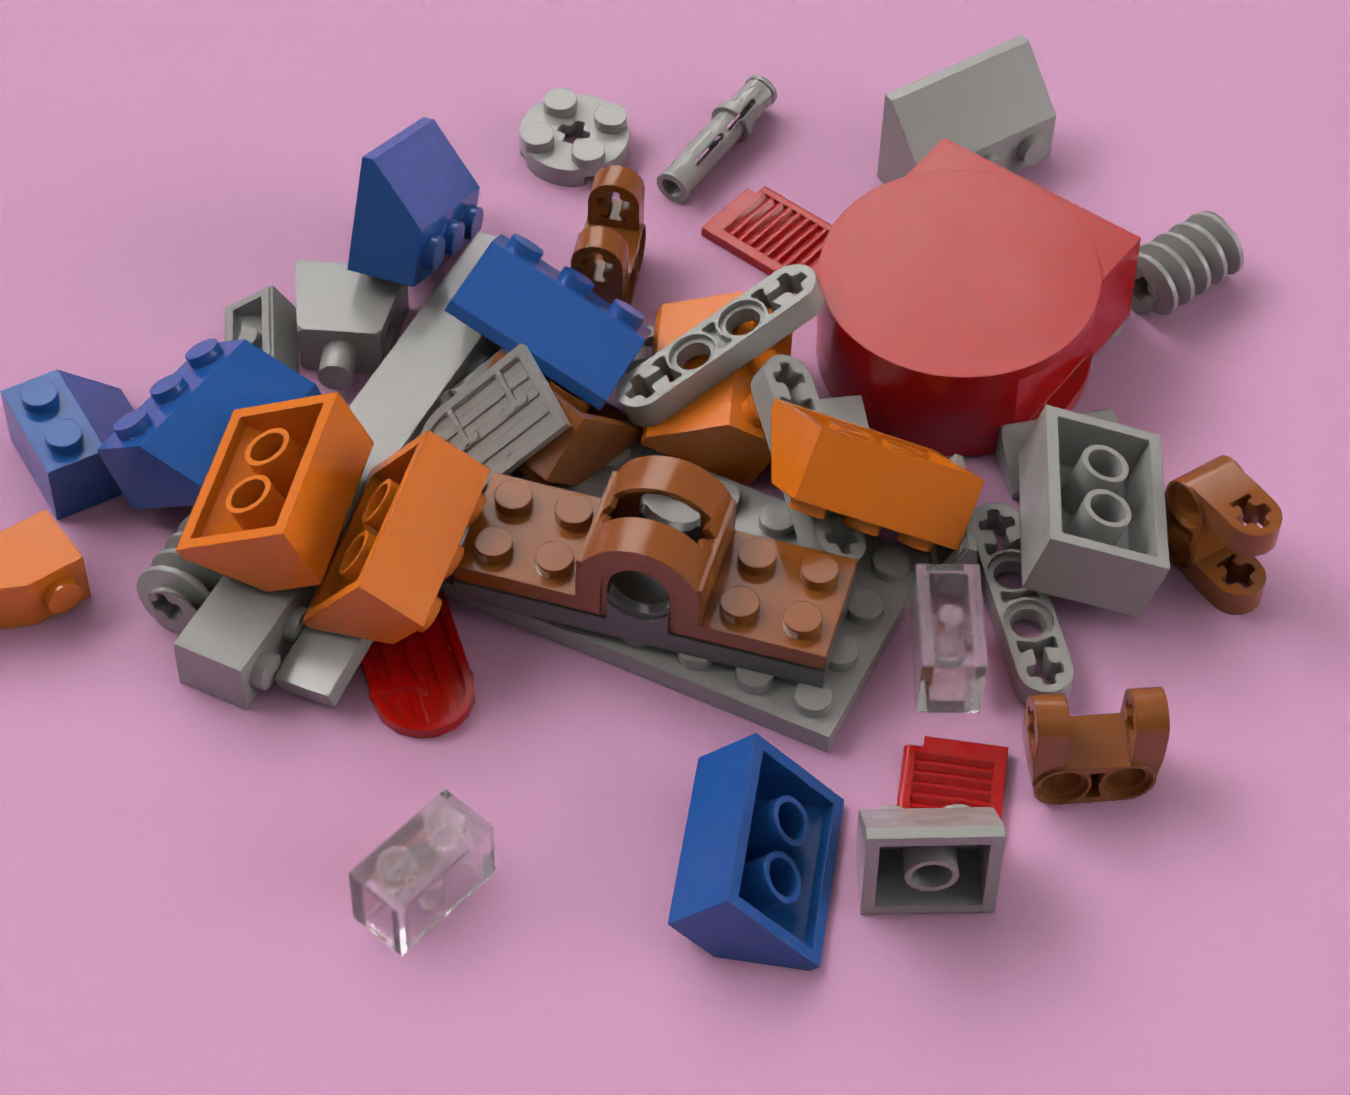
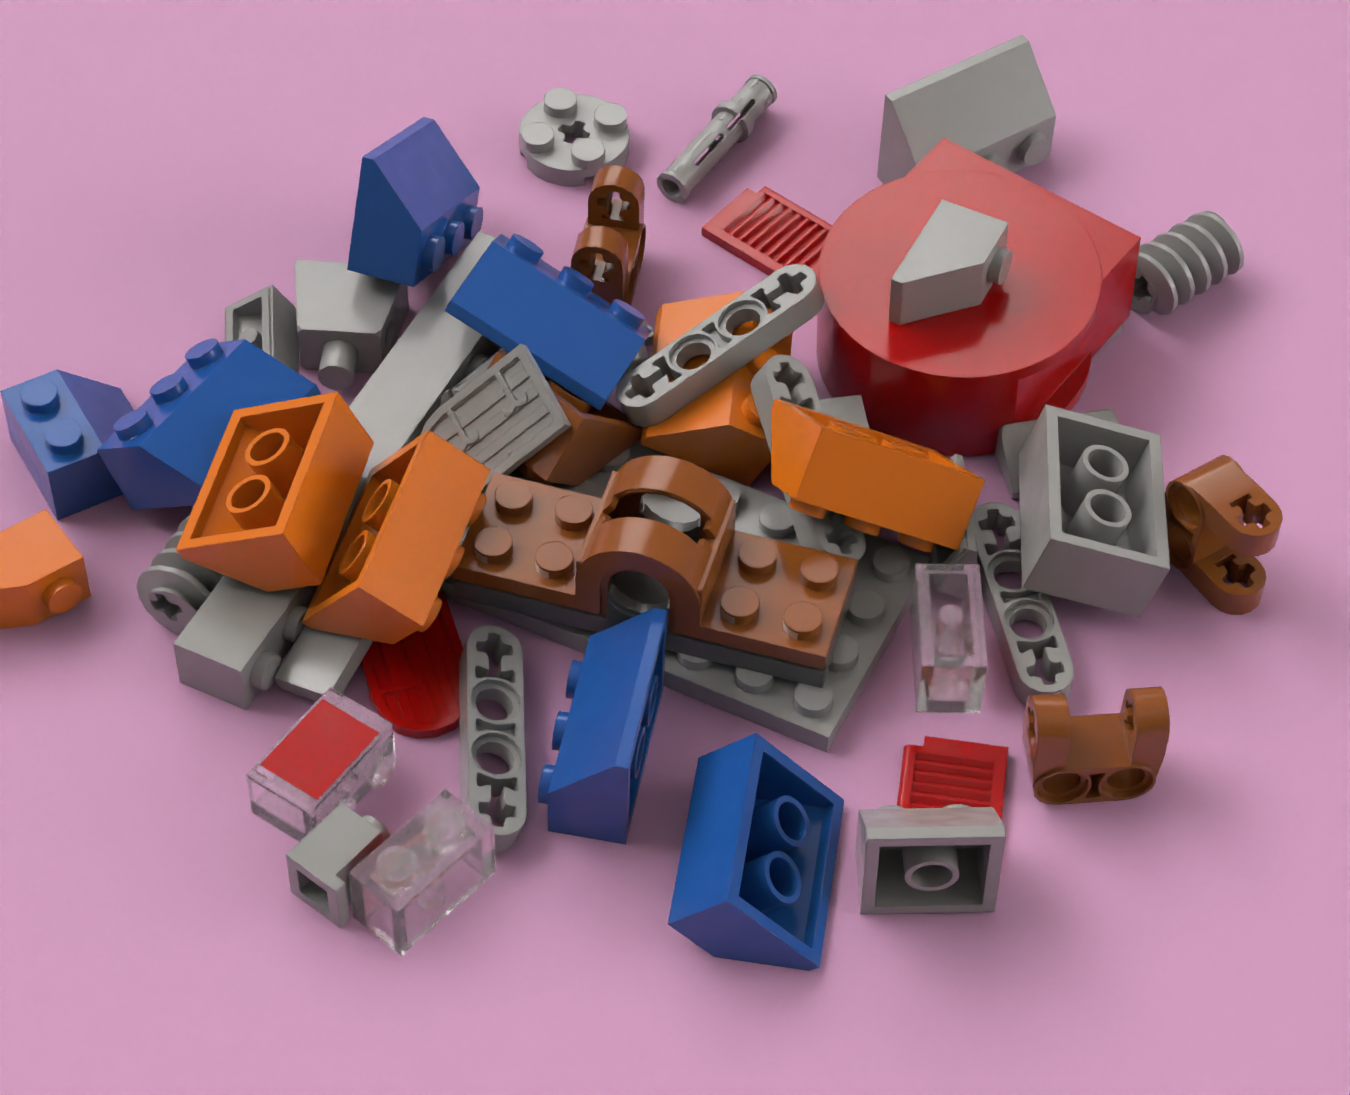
(321, 762): none -> brick
(325, 856): none -> light grey brick
(498, 737): none -> light grey beam
(607, 730): none -> blue slope
(950, 264): none -> light grey slope

